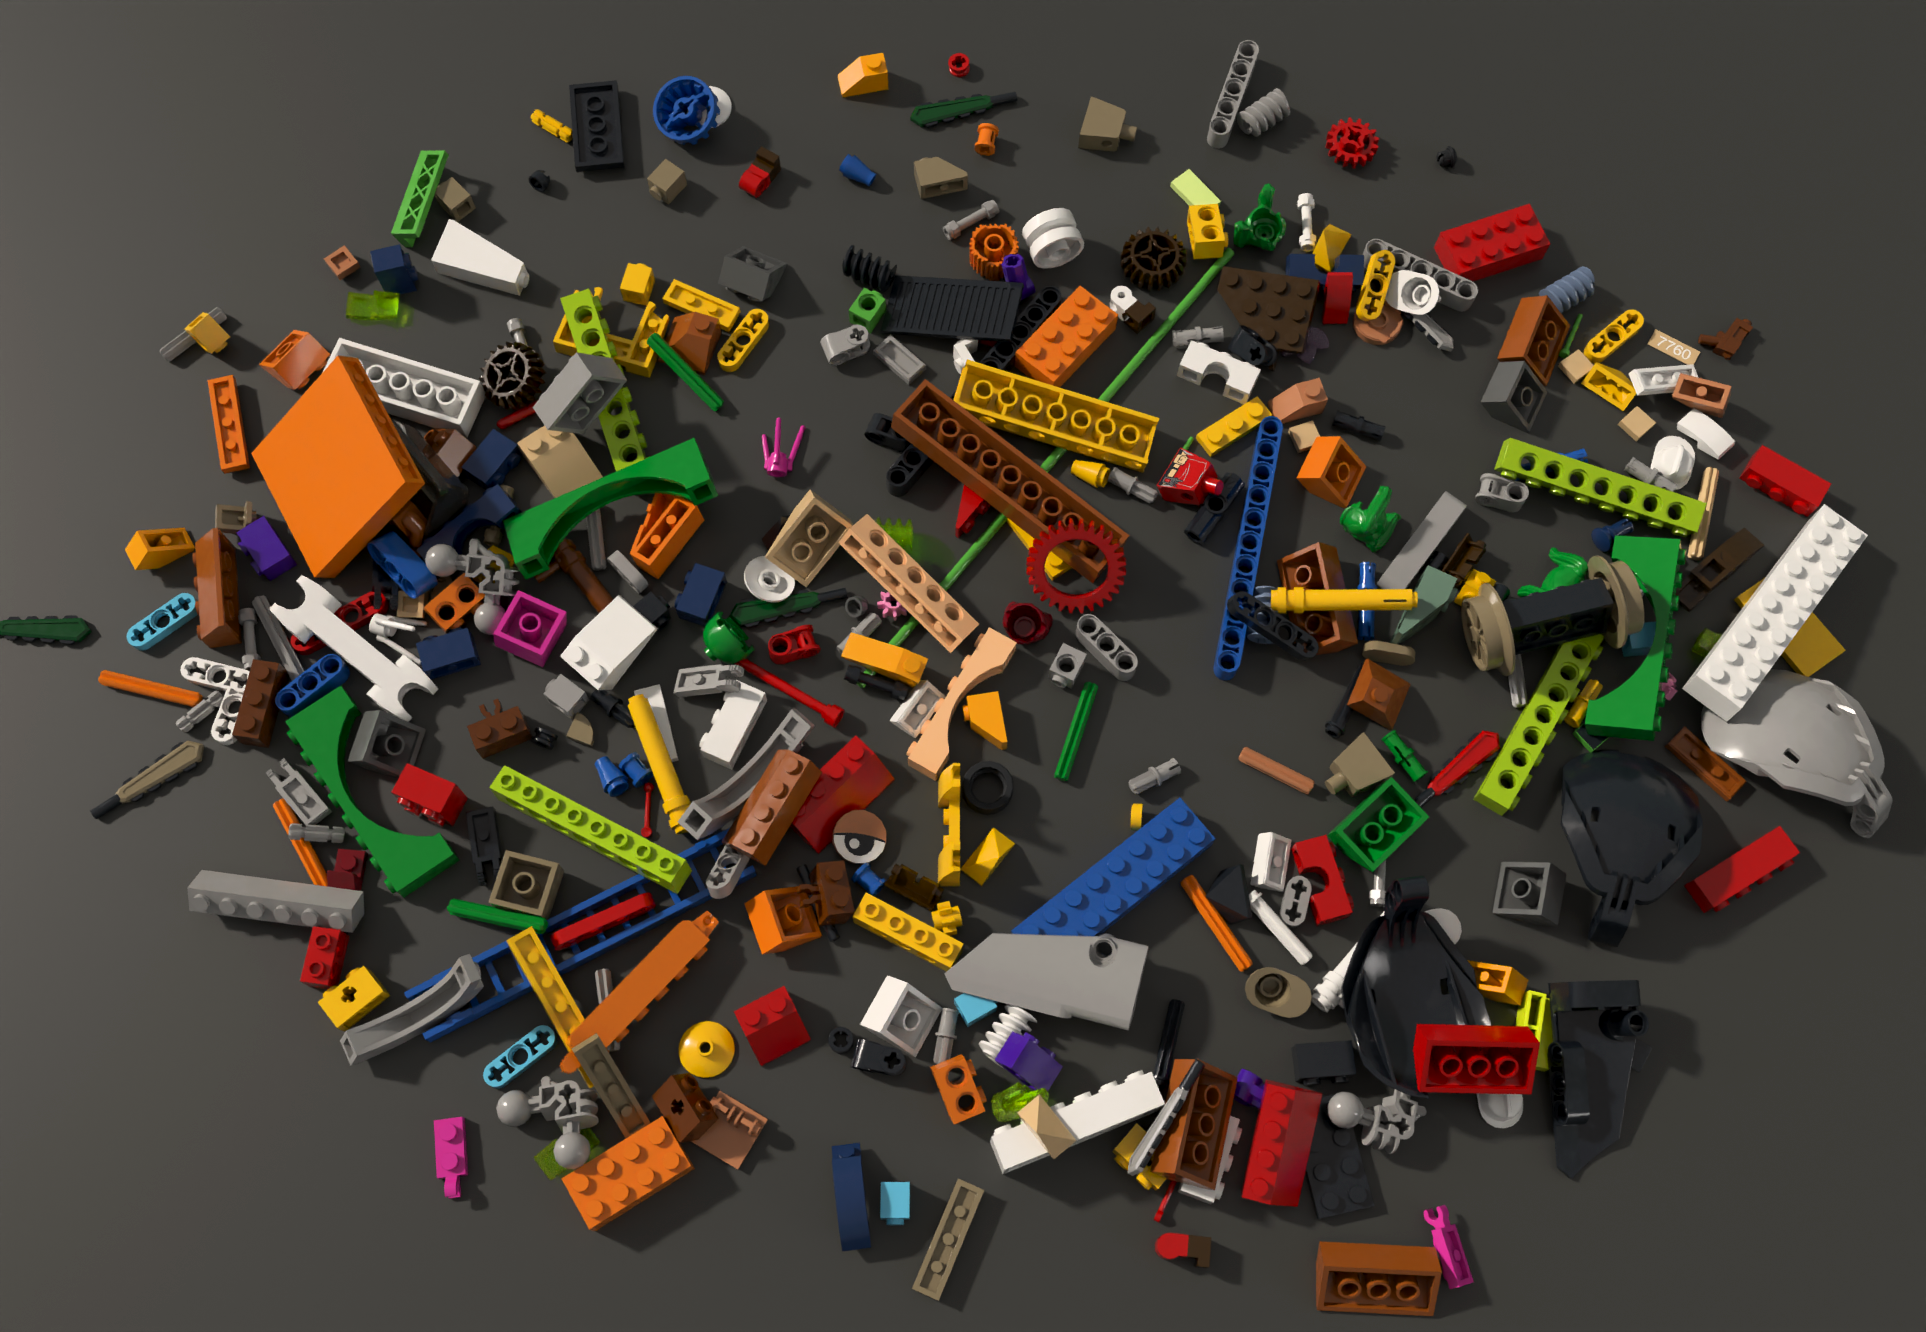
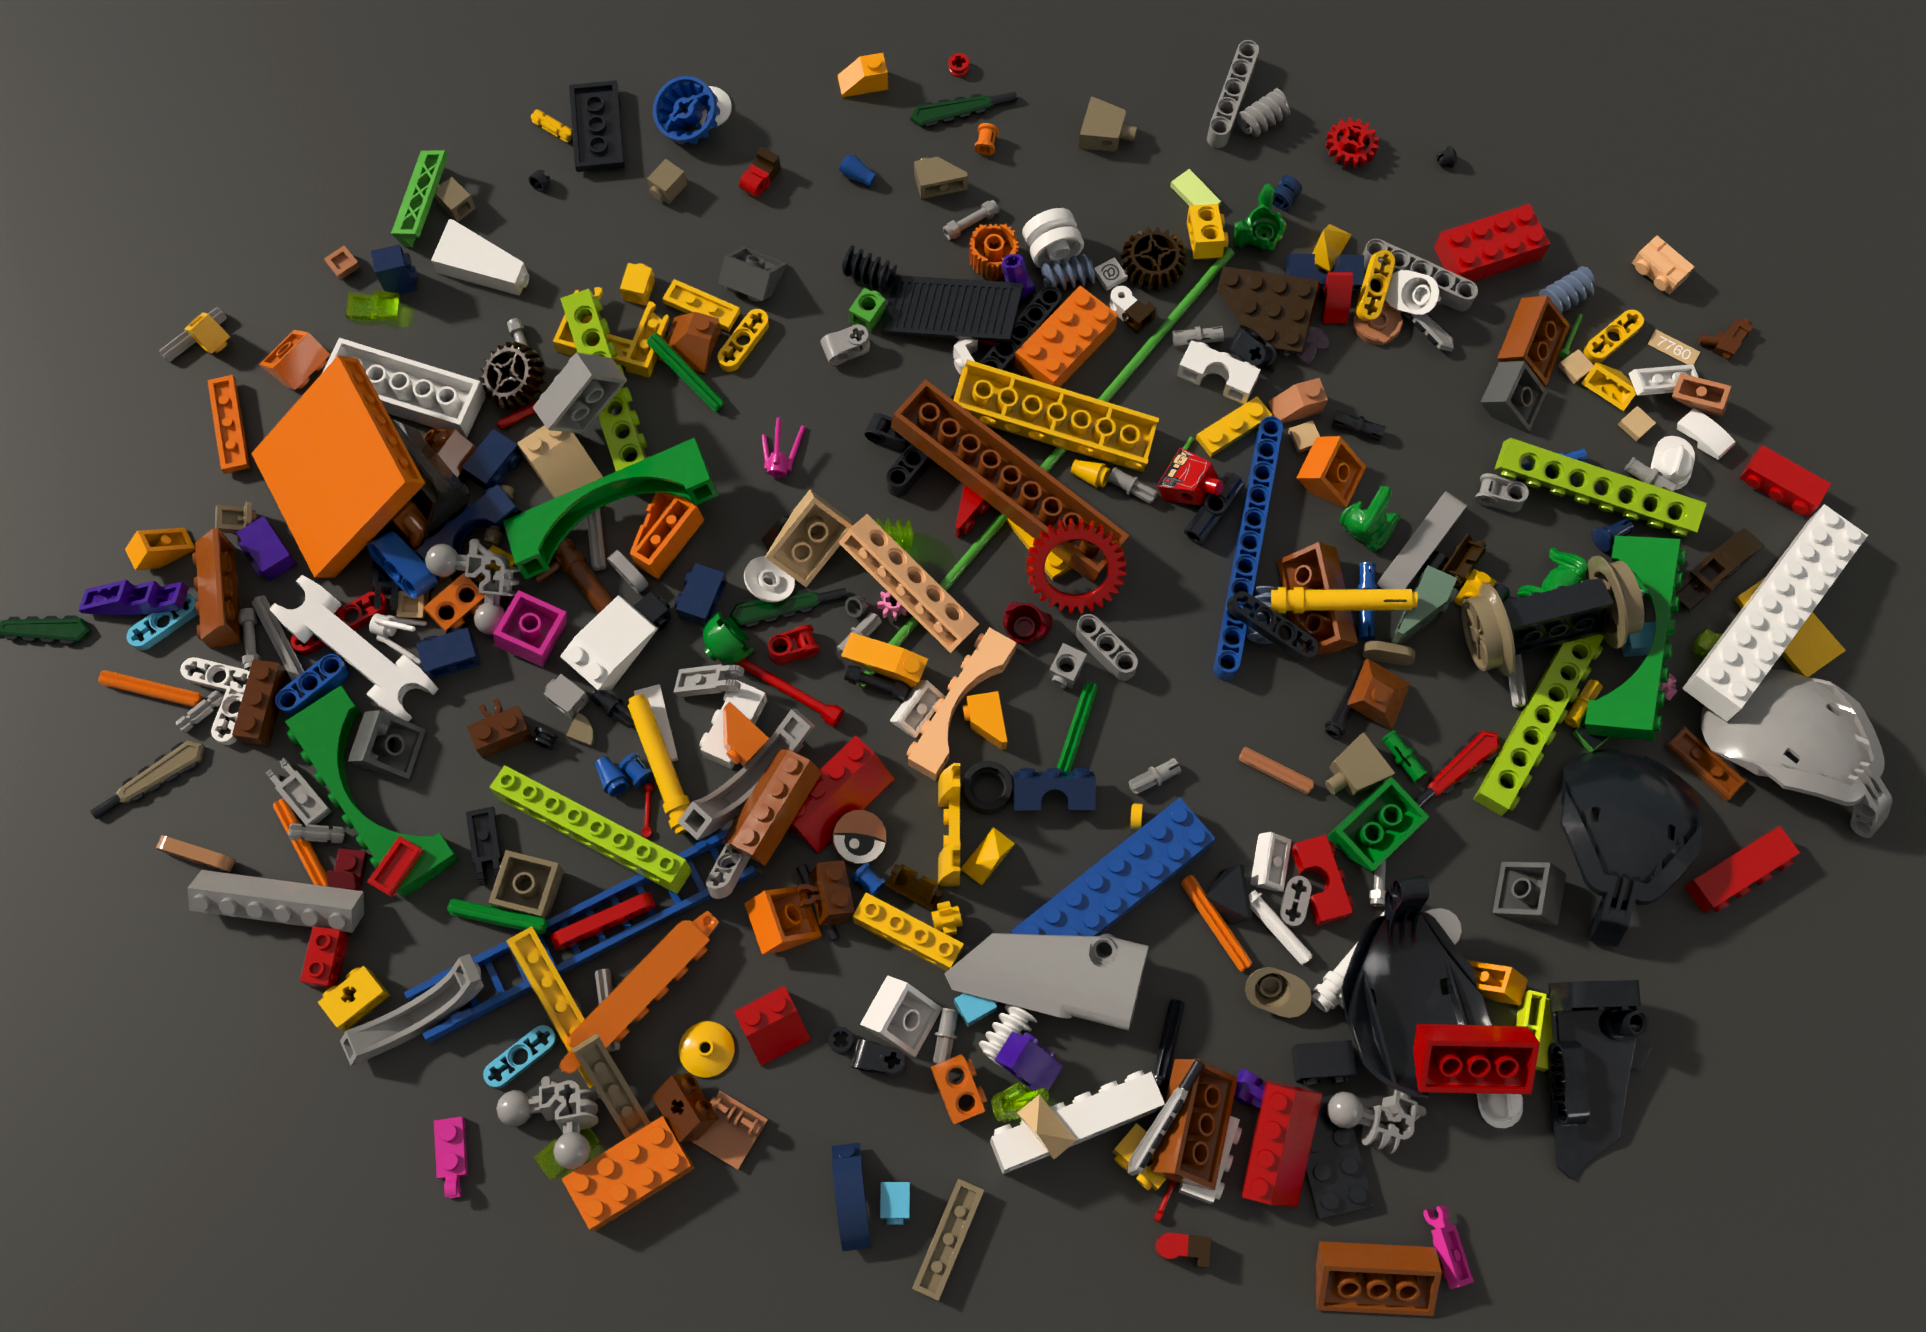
(131, 599): none -> dark purple slope
(195, 854): none -> medium nougat beam
(395, 866): none -> red tile
(429, 795): red brick -> none
(740, 735): none -> orange slope
(899, 359): light grey tile -> none
(1068, 272): none -> sand blue piece
(1076, 784): none -> dark blue arch
(1110, 274): none -> white tile
(1287, 189): none -> dark blue wheel
(1306, 204): white bar -> none
(1662, 265): none -> light nougat brick
(1706, 495): tan axle -> none

